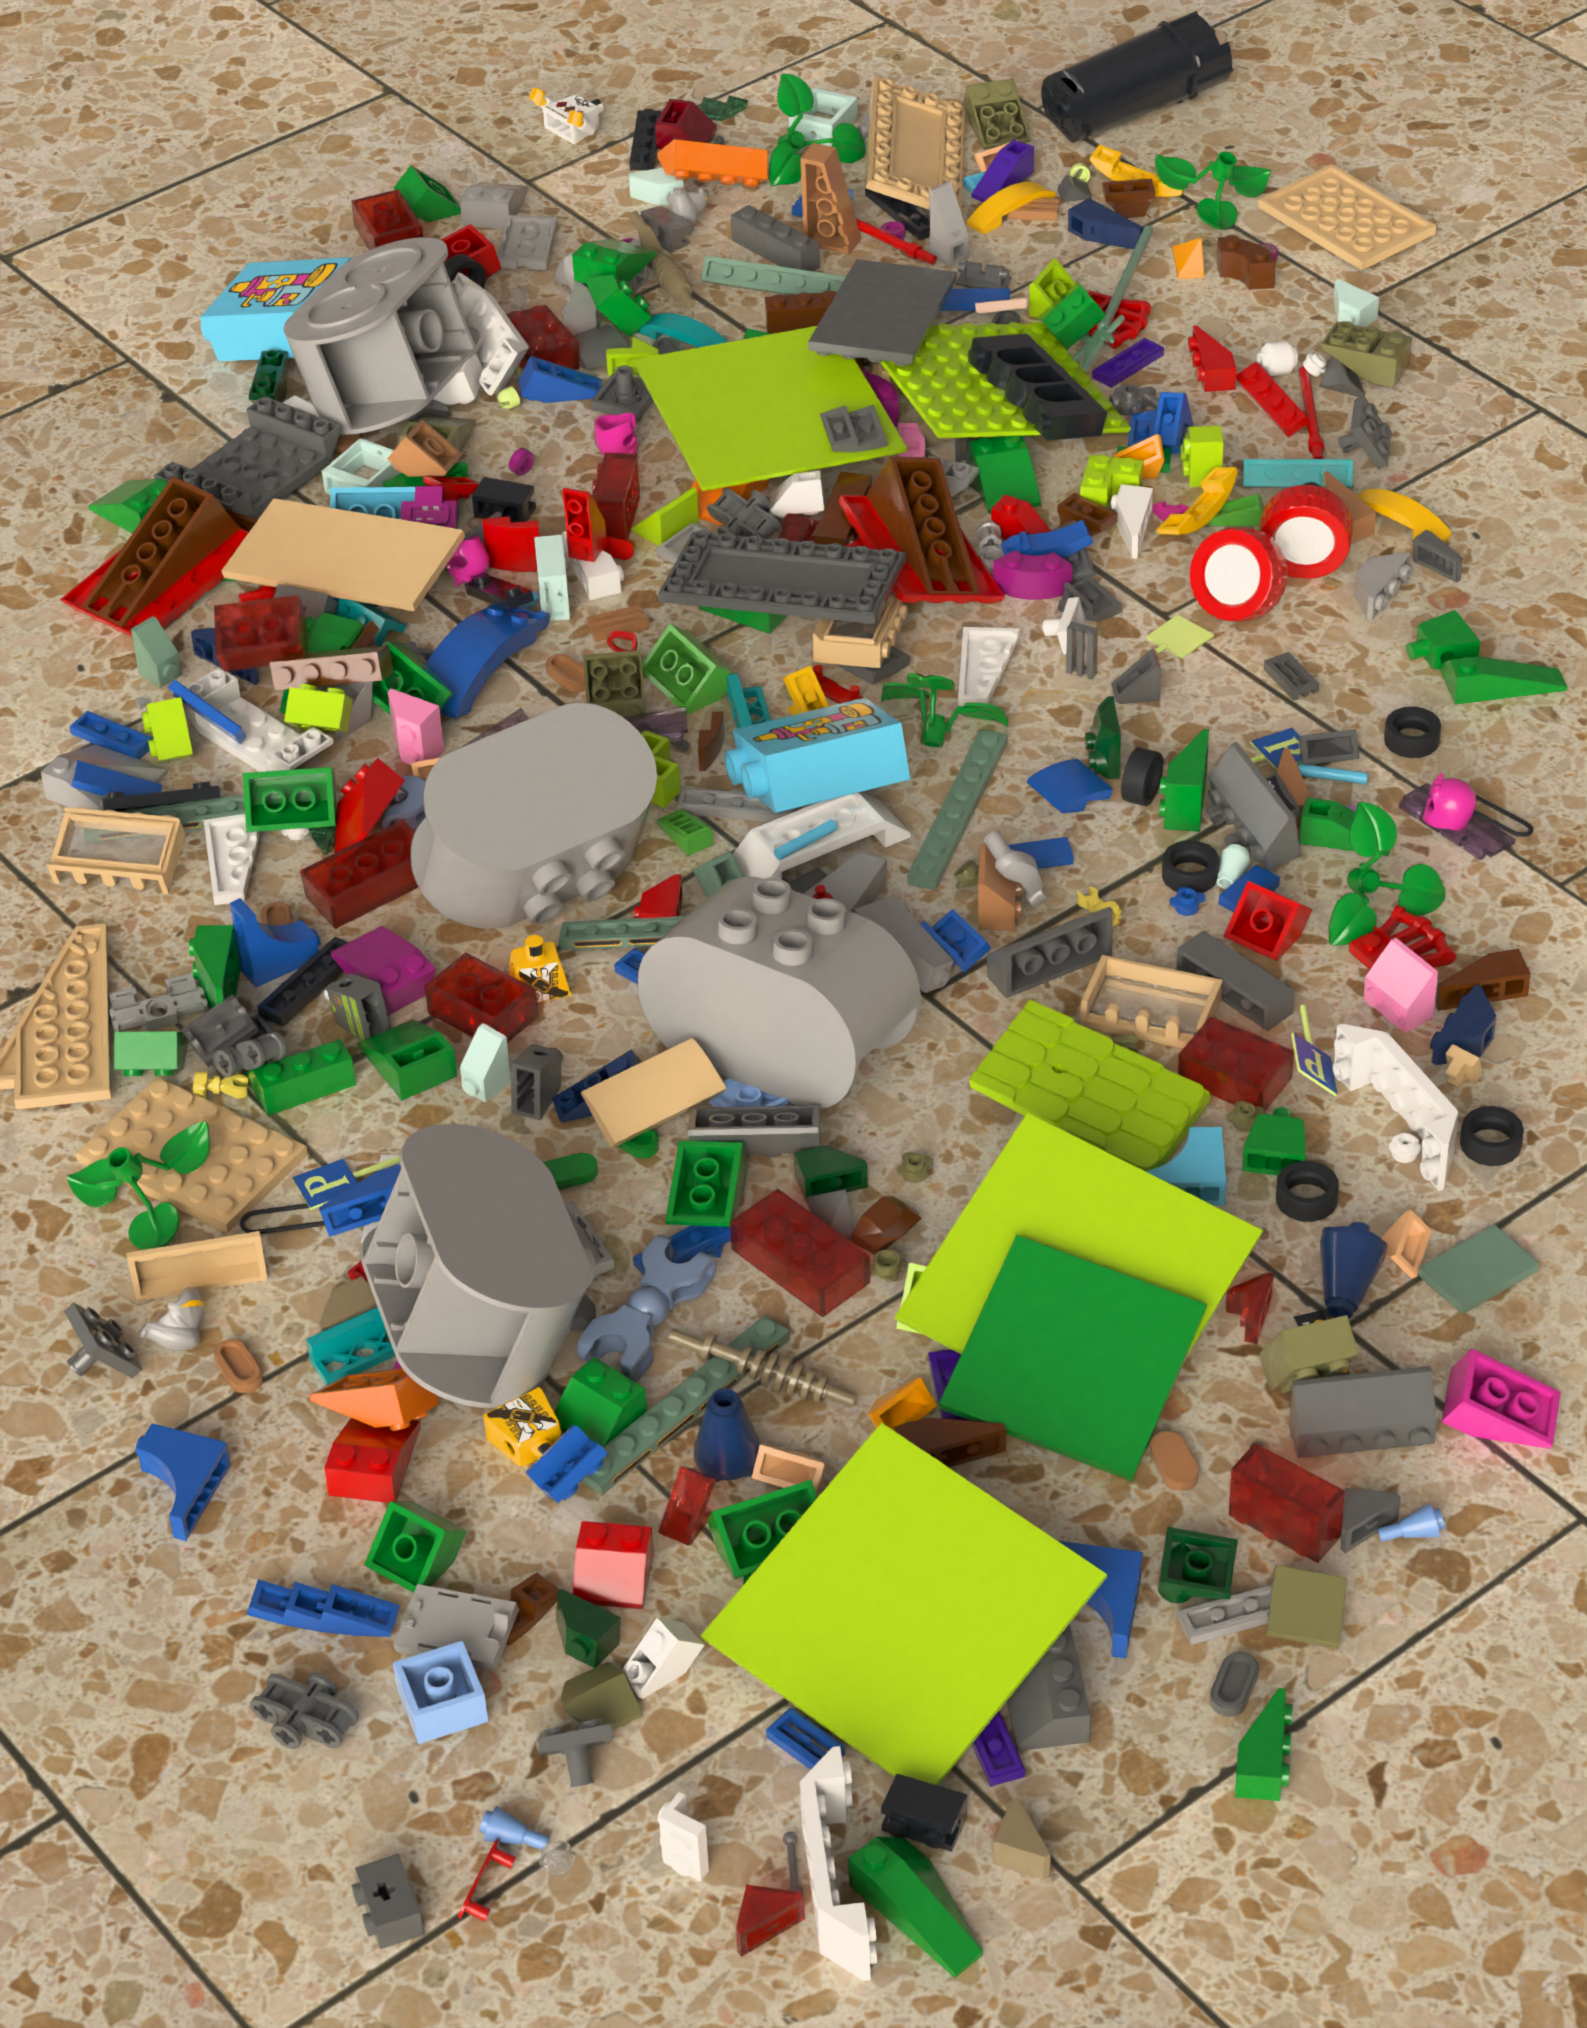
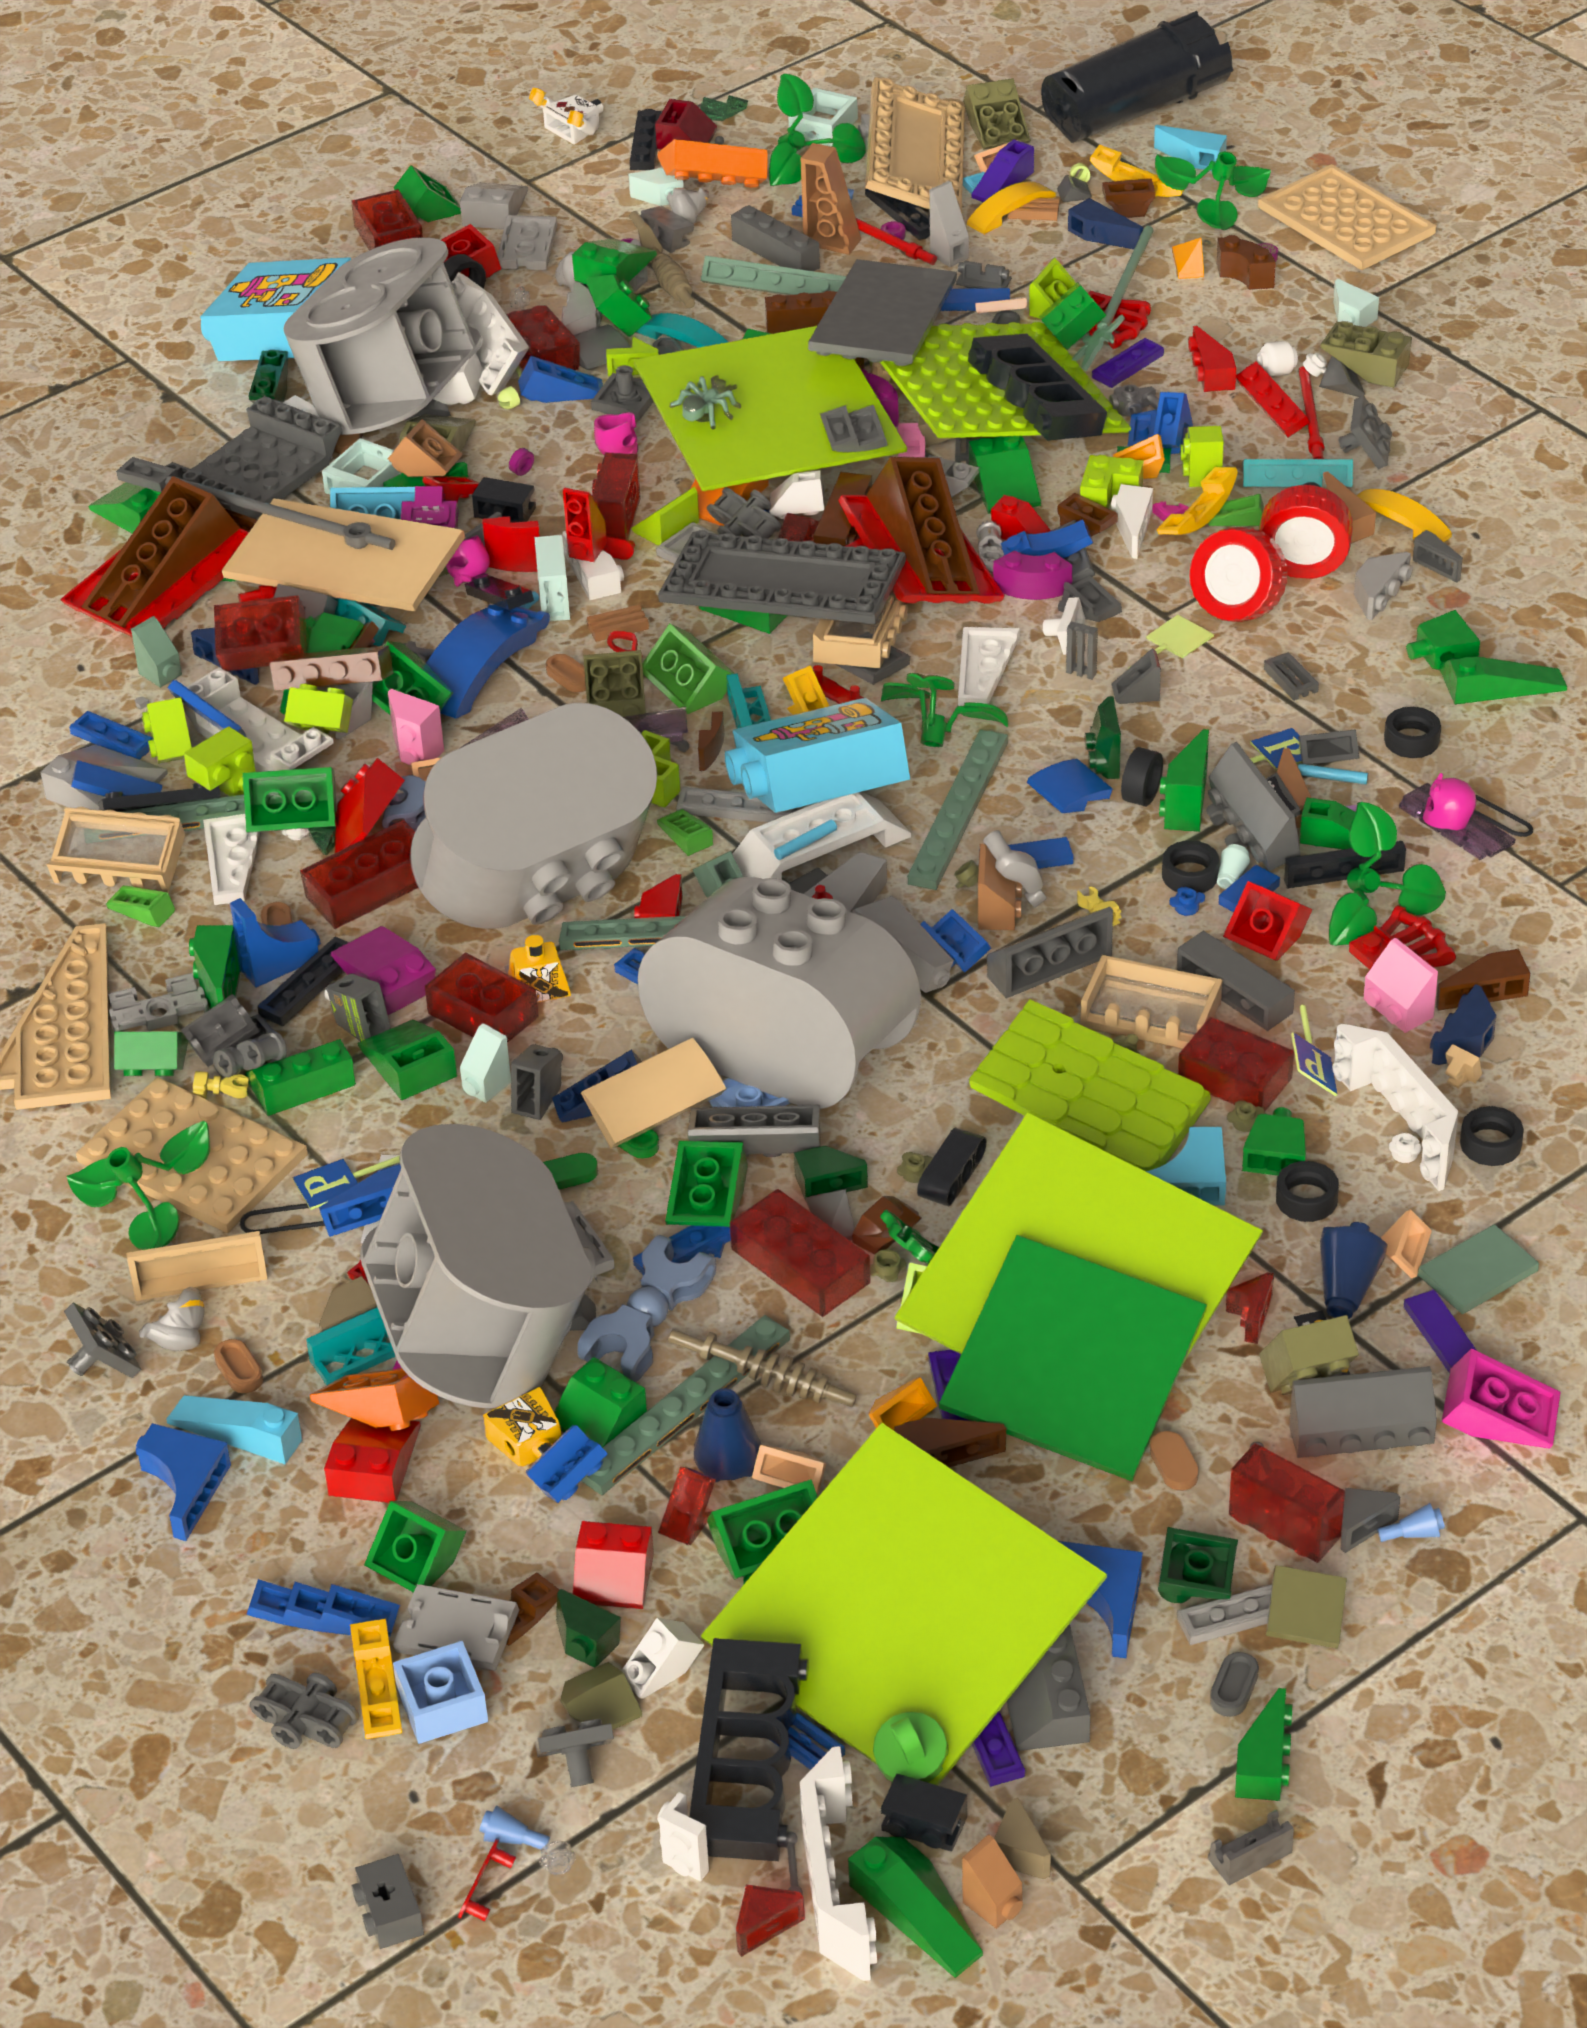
(144, 905): none -> bright green slope
(157, 476): none -> dark grey bar
(221, 761): none -> lime brick
(242, 1424): none -> medium azure slope
(376, 1679): none -> yellow slope
(701, 405): none -> sand green animal
(755, 1667): none -> black fence
(909, 1237): none -> green tile
(910, 1747): none -> bright green tile
(951, 1166): none -> black beam
(990, 1883): none -> medium nougat slope
(1190, 145): none -> medium azure slope
(1252, 1850): none -> flat silver hinge
(1337, 865): none -> black plate
(1438, 1327): none -> dark purple tile

